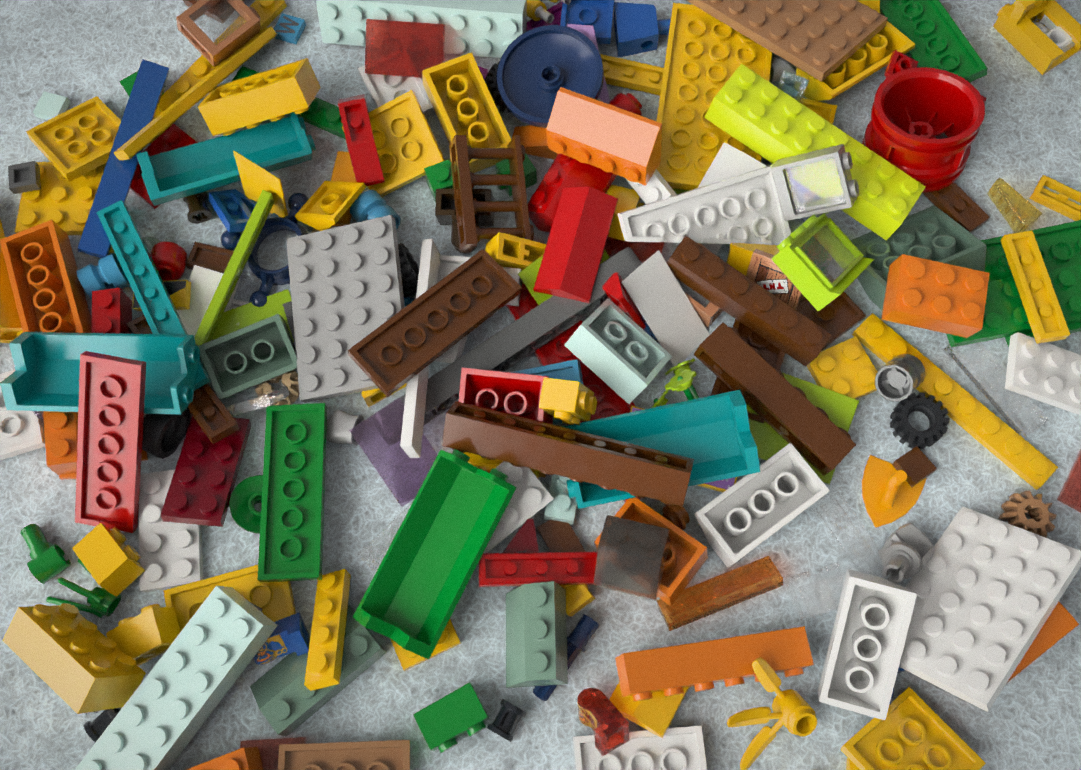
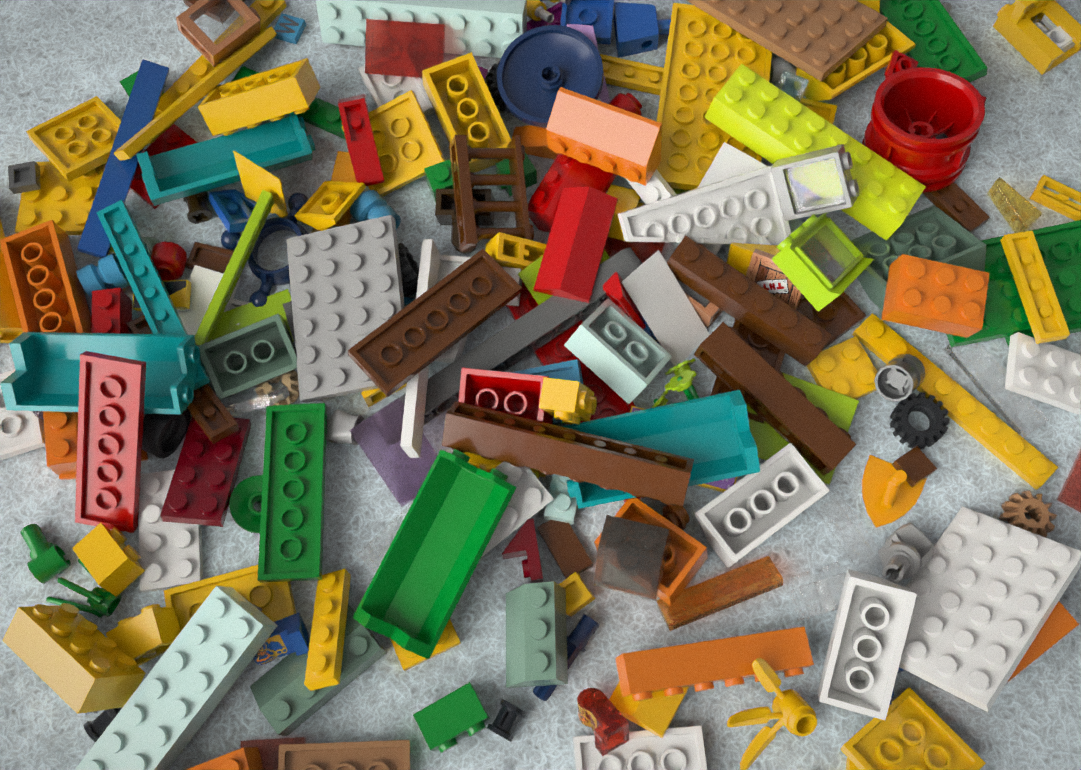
(51, 105): light aqua tile -> none
(529, 568): red tile -> none

